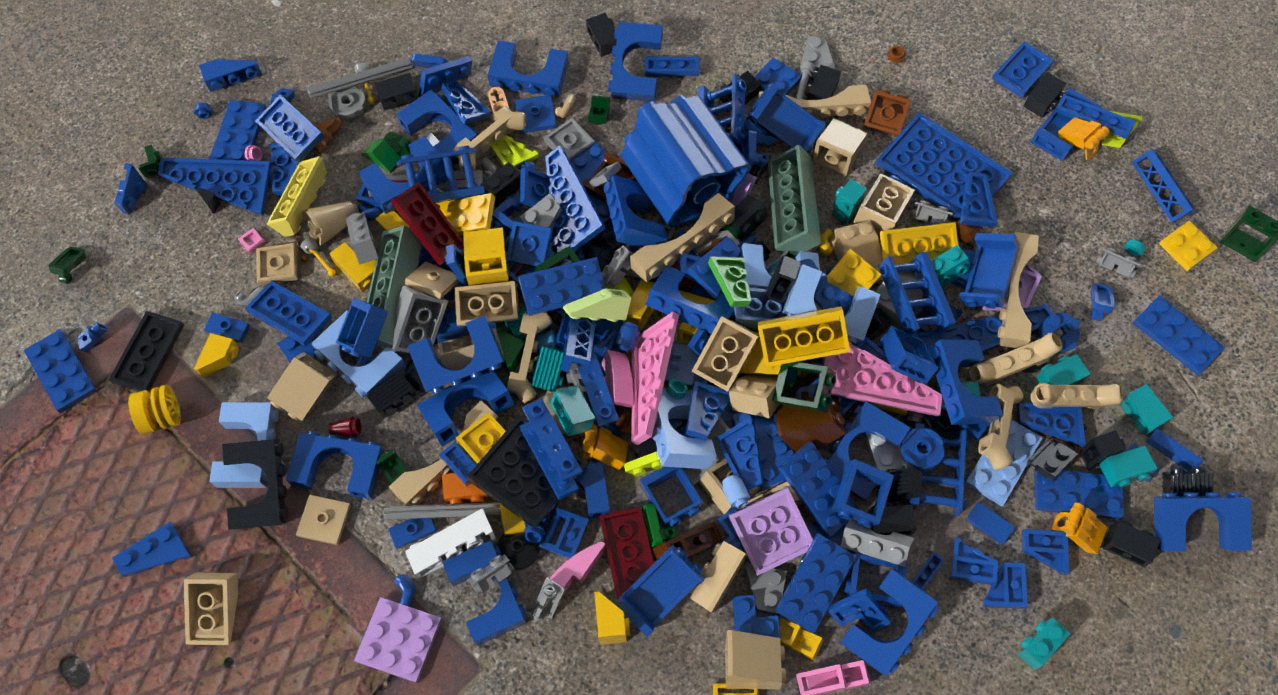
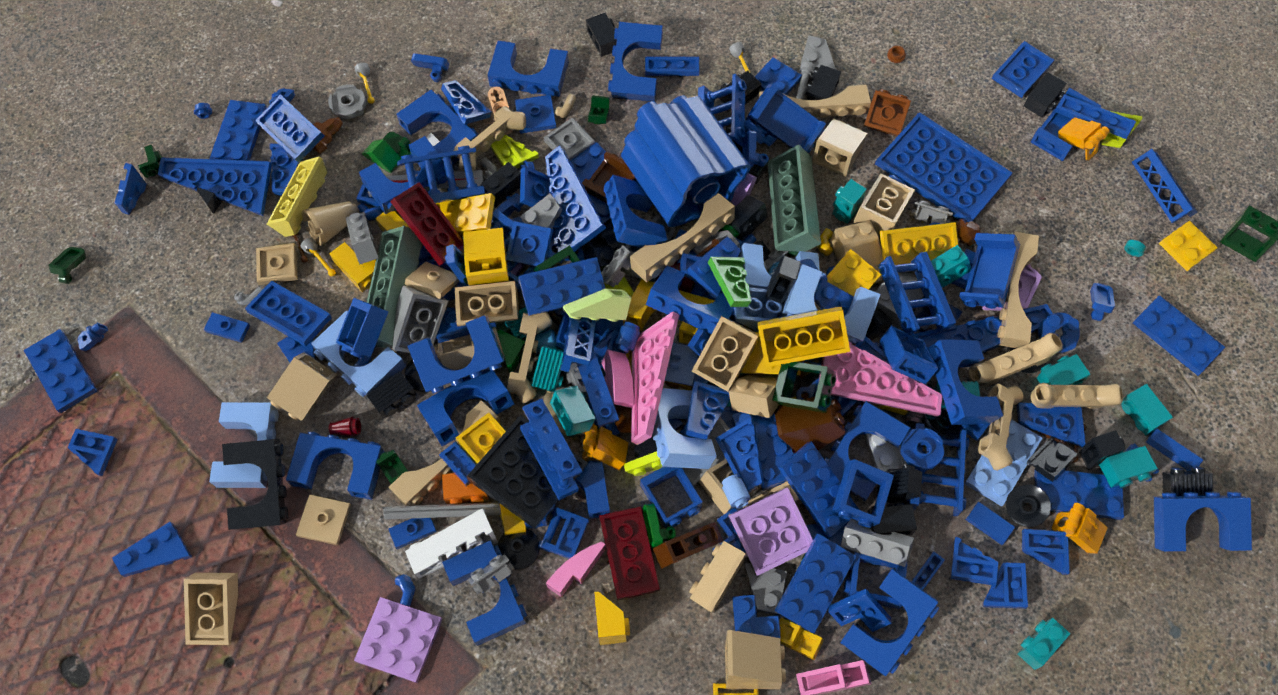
(92, 449): none -> blue wing
(146, 352): black plate -> none
(154, 409): yellow wheel -> none
(216, 355): yellow slope -> none
(224, 72): blue slope -> none
(252, 240): bright pink tile -> none
(253, 153): bright pink plate -> none
(358, 78): light grey axle -> none
(396, 91): black brick -> none
(435, 76): blue wing -> none
(533, 535): blue plate -> none
(548, 600): light grey hinge -> none
(605, 174): light grey tile -> none
(660, 589): blue panel -> none
(676, 389): teal tile -> none
(737, 50): none -> light grey hinge
(978, 202): blue wing -> none
(1028, 495): none -> black dish
(1125, 264): light grey hinge -> none
(1131, 543): black brick -> none

